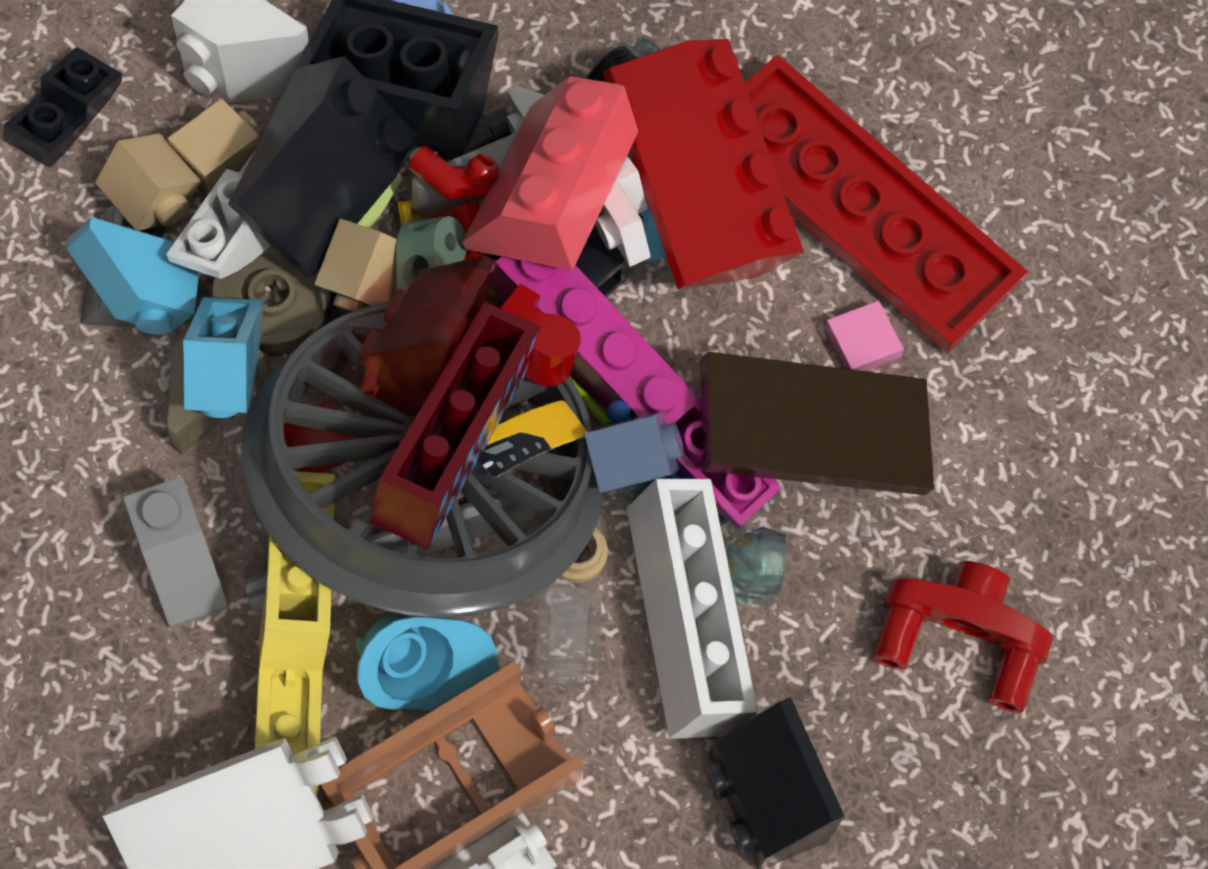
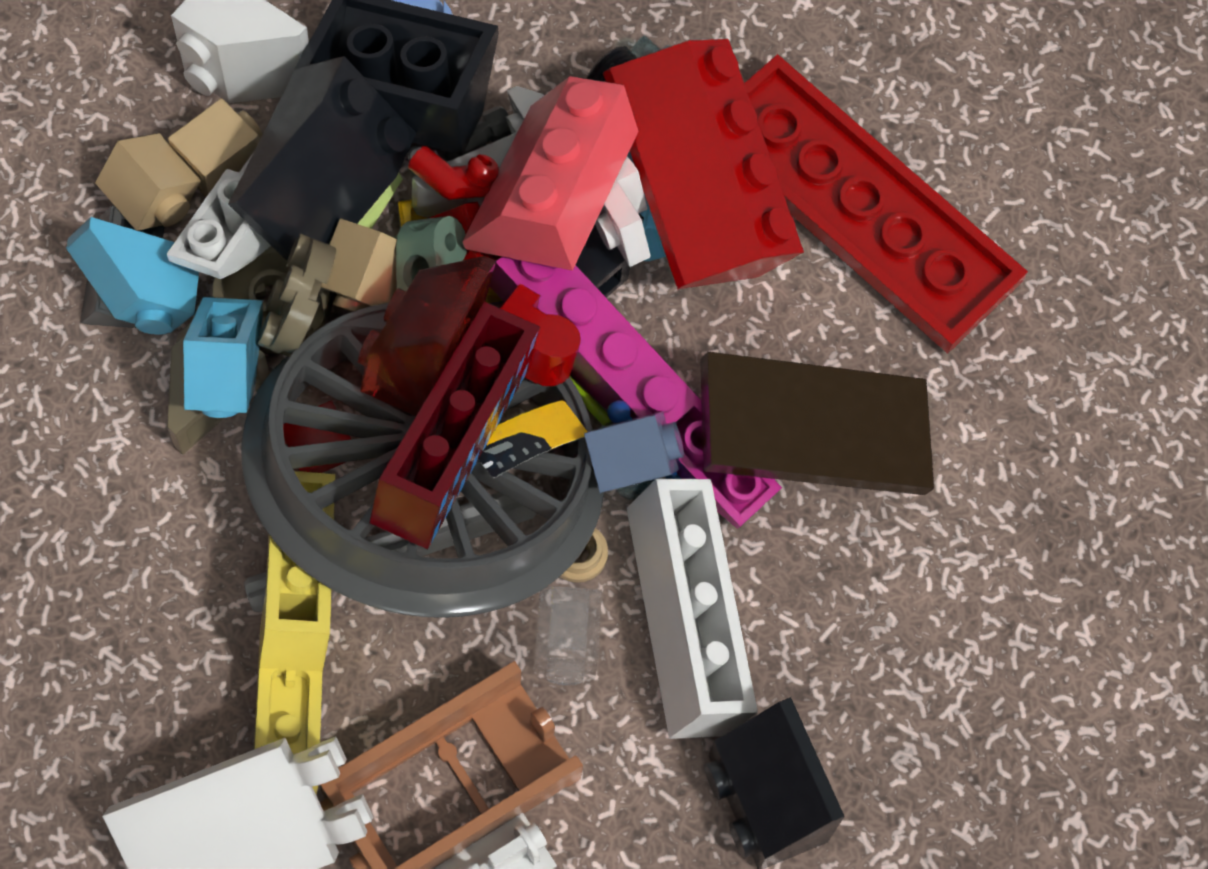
(67, 104): black slope -> none
(175, 552): light grey slope -> none
(293, 301): none -> dark tan plate
(422, 660): medium azure piece -> none
(757, 566): clear light blue rock -> none
(864, 338): bright pink tile -> none
(977, 608): red connector -> none

